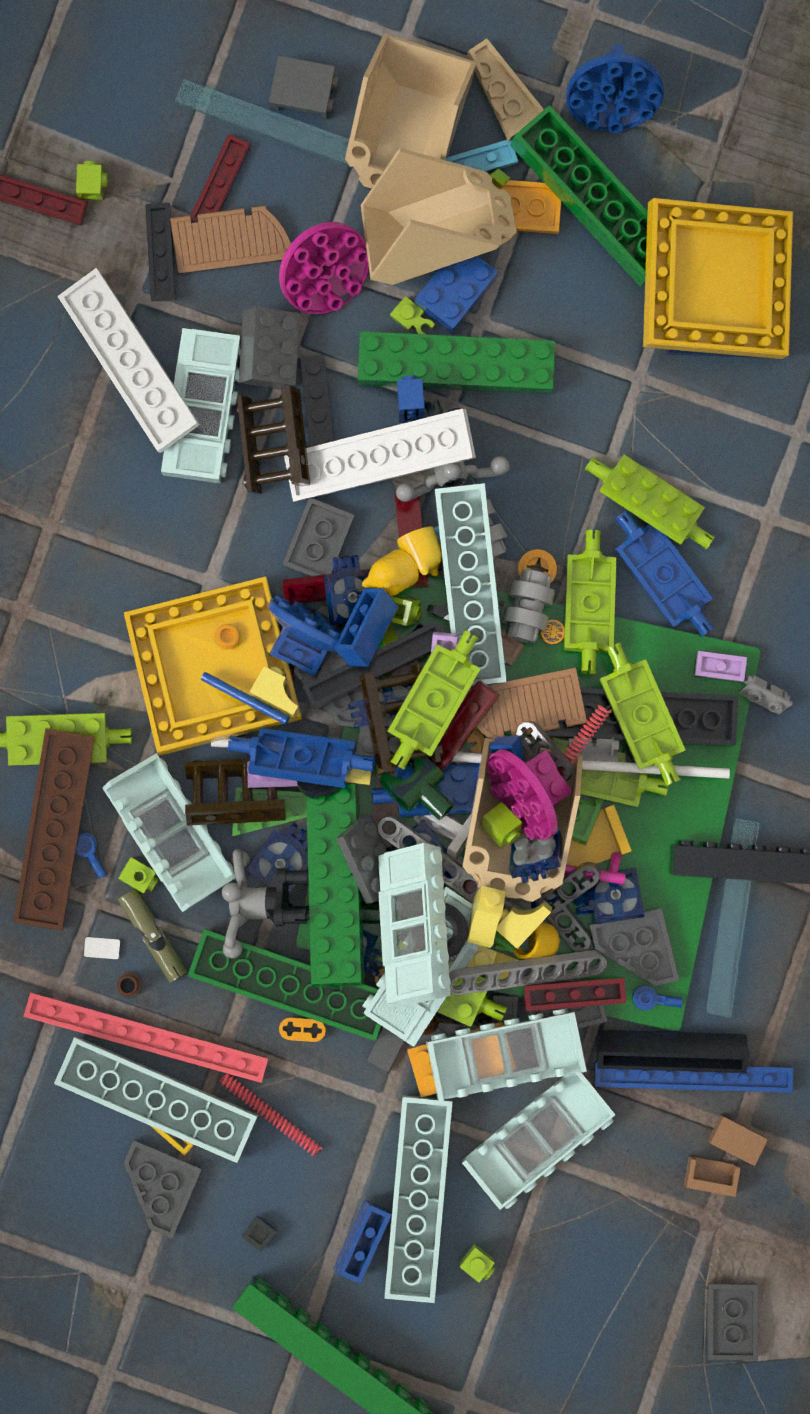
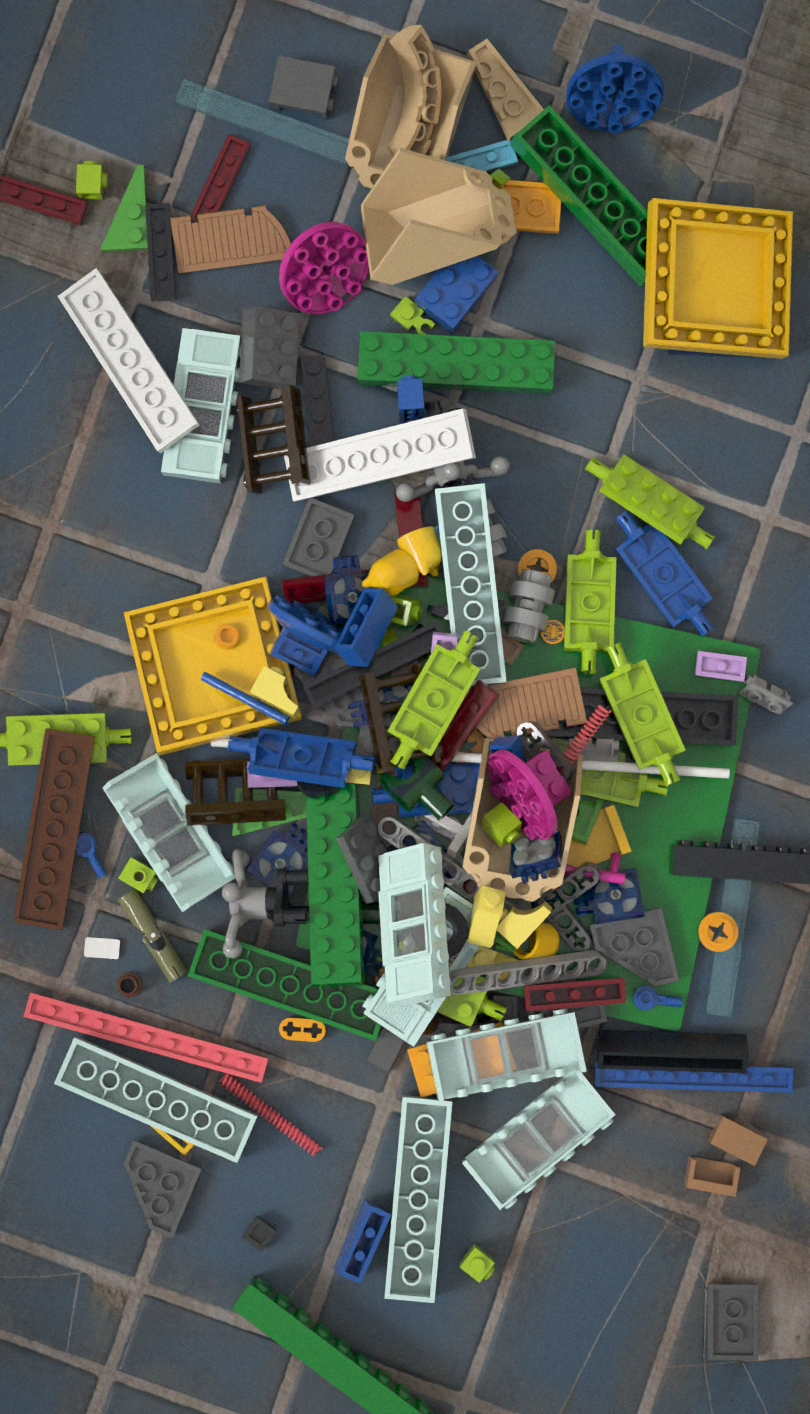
(129, 226): none -> bright green wing
(421, 90): none -> tan brick
(721, 943): none -> light orange gear

